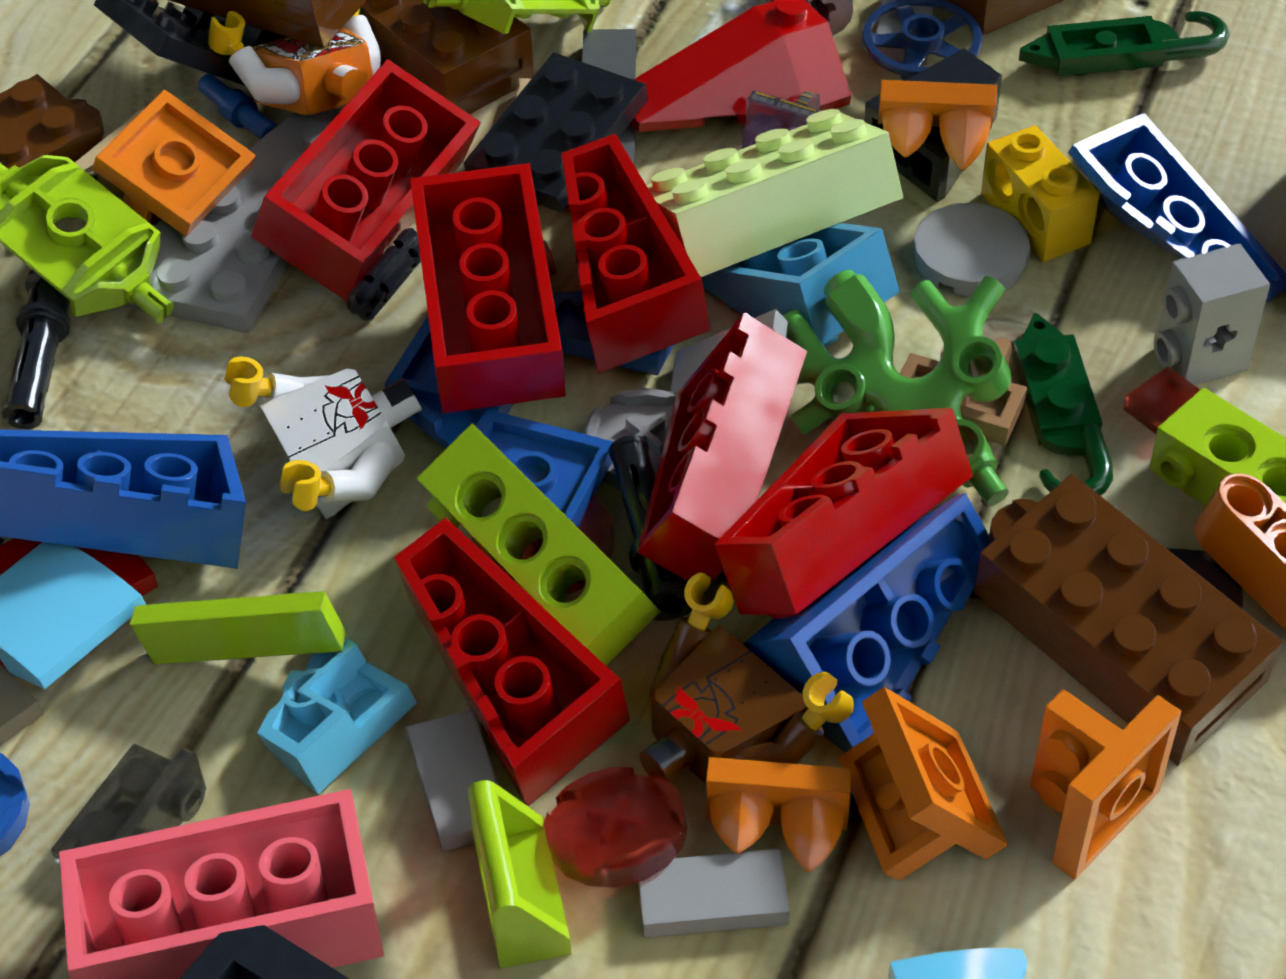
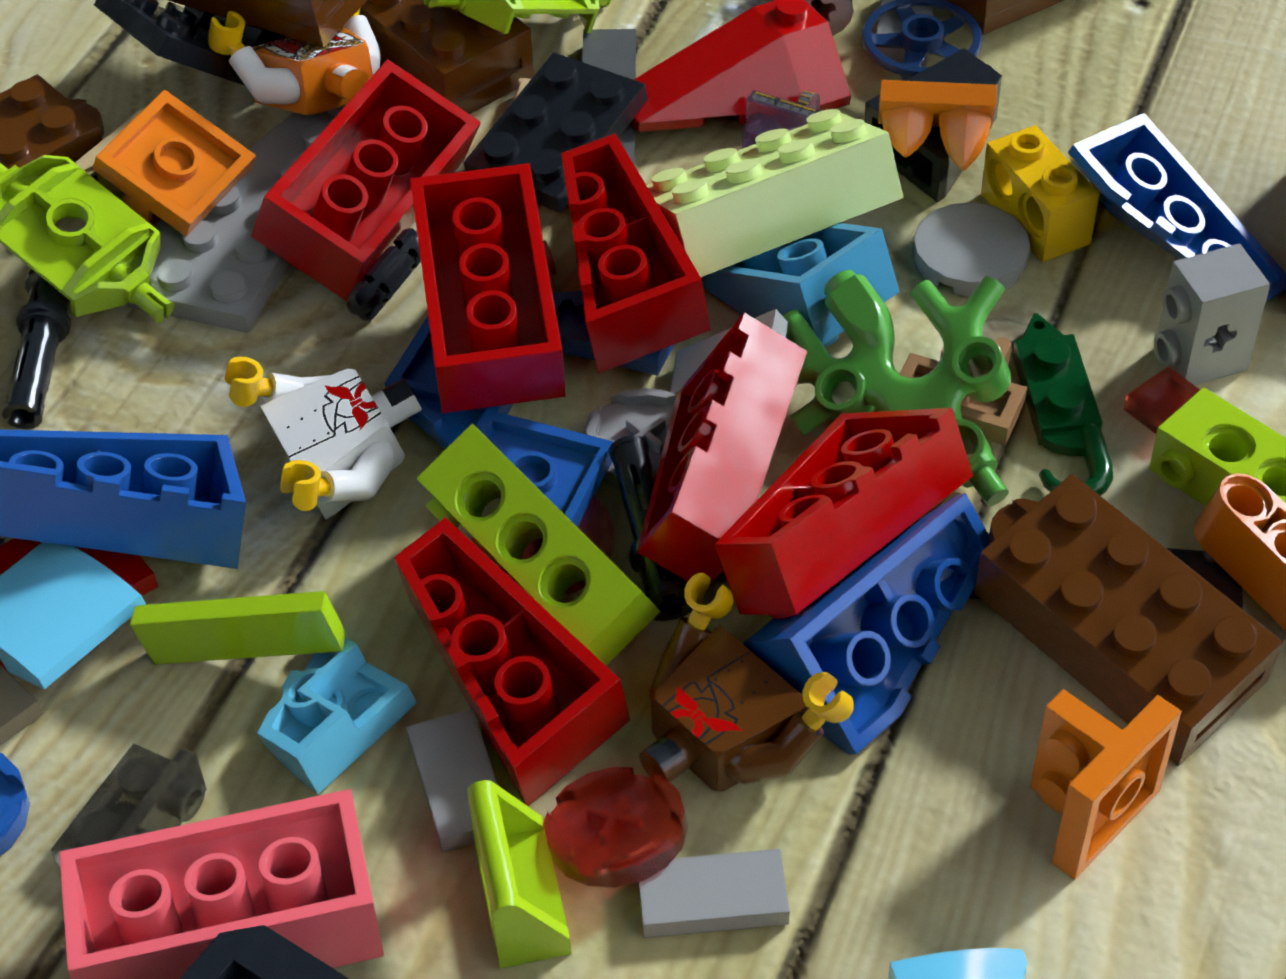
(235, 106): blue bar -> none
(801, 798): orange tile -> none
(917, 788): orange bracket -> none
(1121, 44): dark green plate -> none

